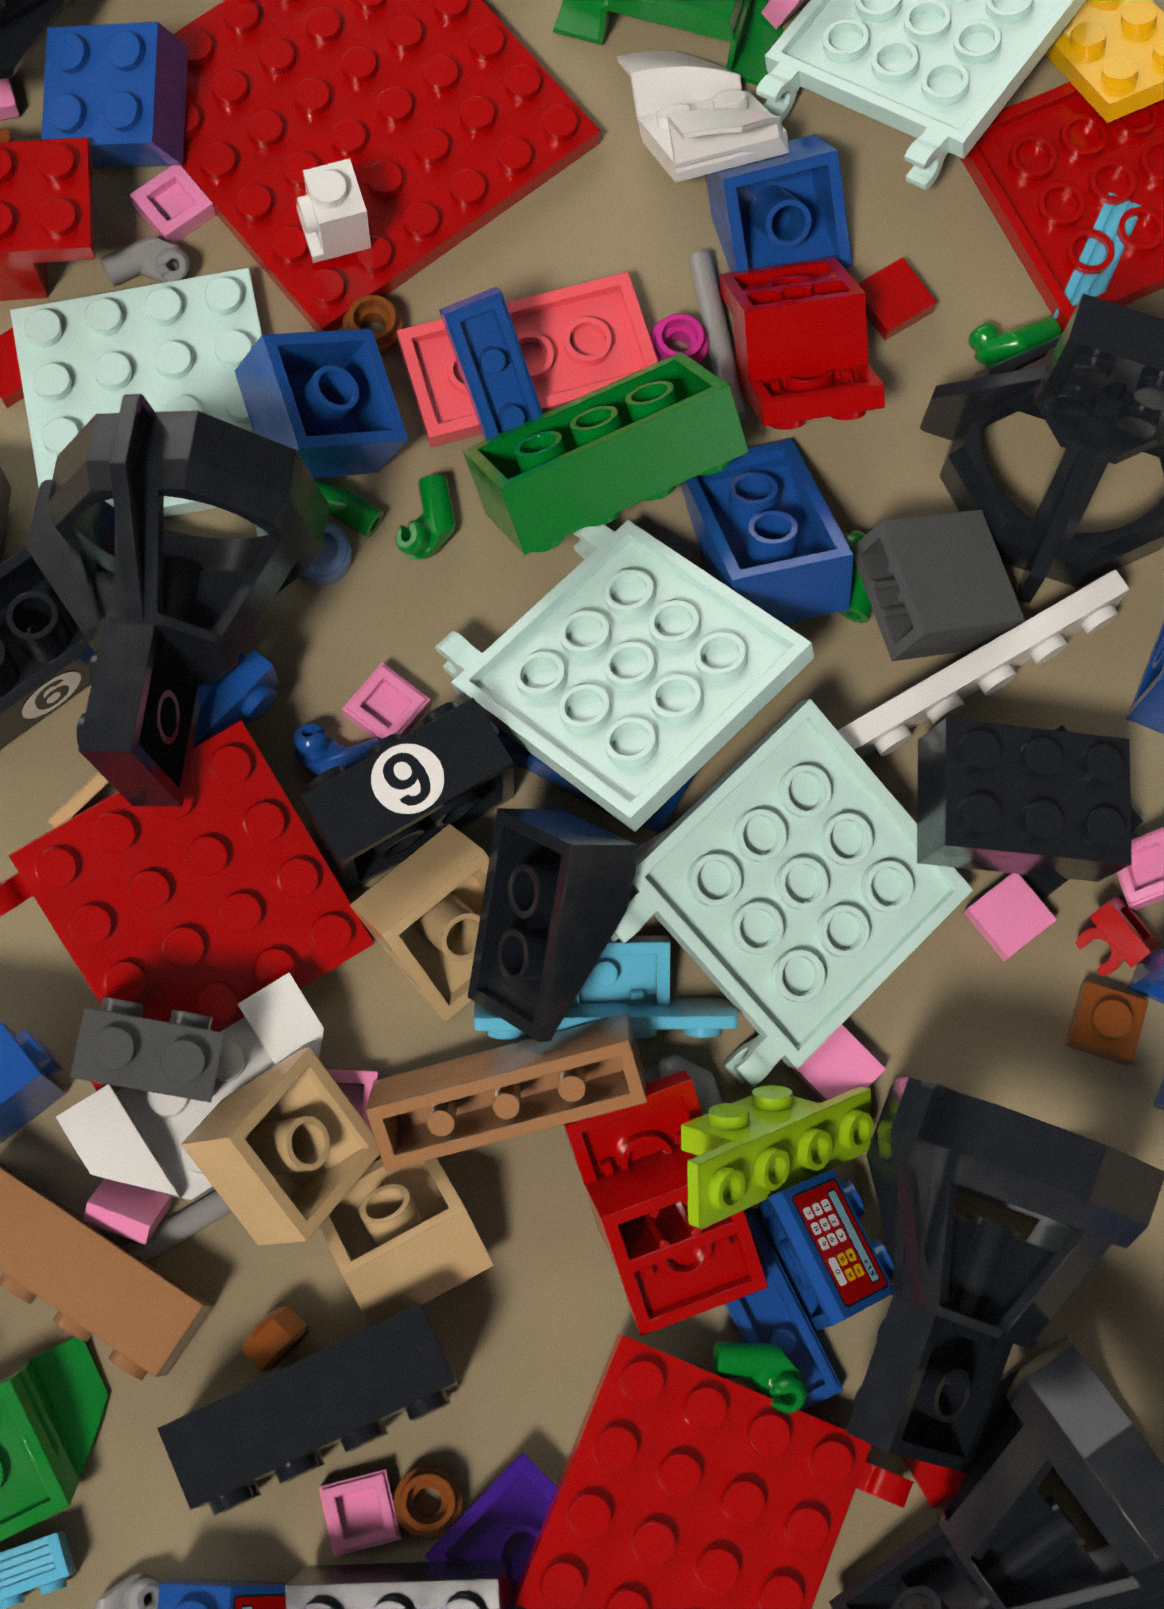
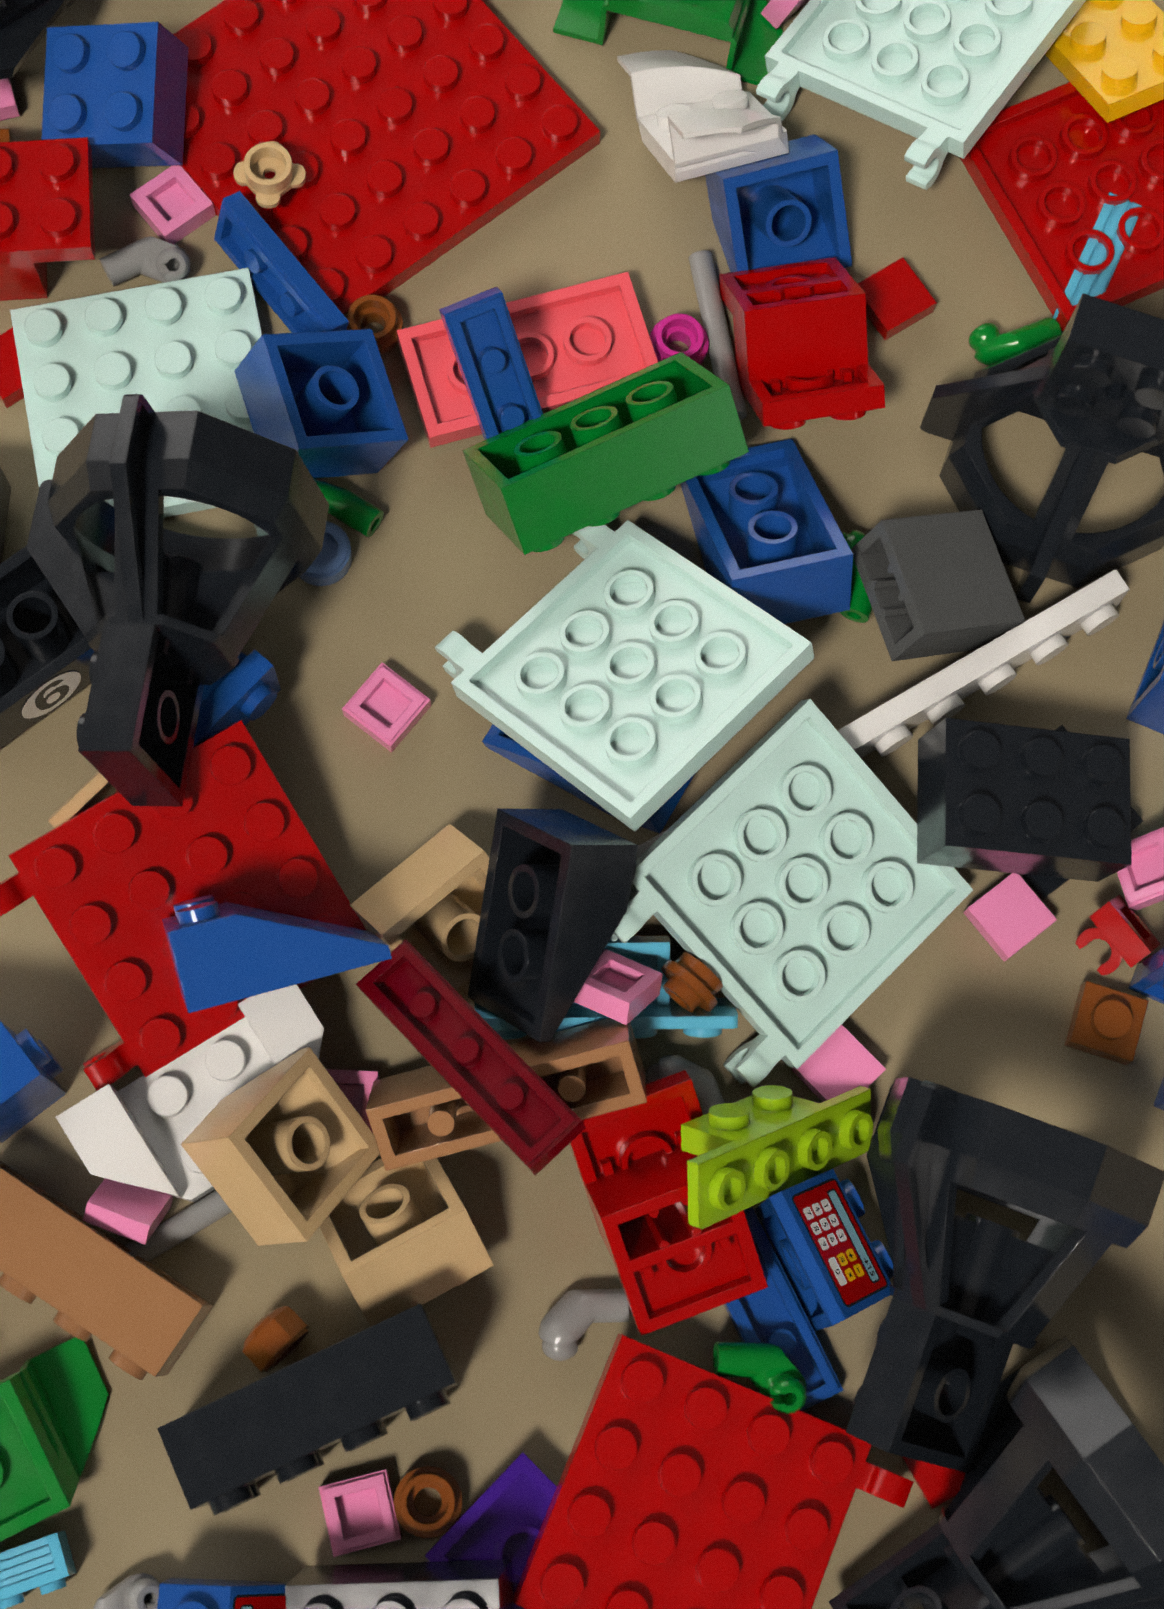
(148, 1054): dark grey brick -> none
(246, 951): none -> blue slope
(269, 158): none -> tan plate
(274, 269): none -> blue tile
(319, 752): blue arm -> none
(333, 212): white brick -> none
(409, 791): black brick -> none
(434, 525): green arm -> none
(471, 1057): none -> dark red tile
(575, 1314): none -> light grey arm
(619, 987): none -> bright pink tile
(691, 983): none -> dark orange plate

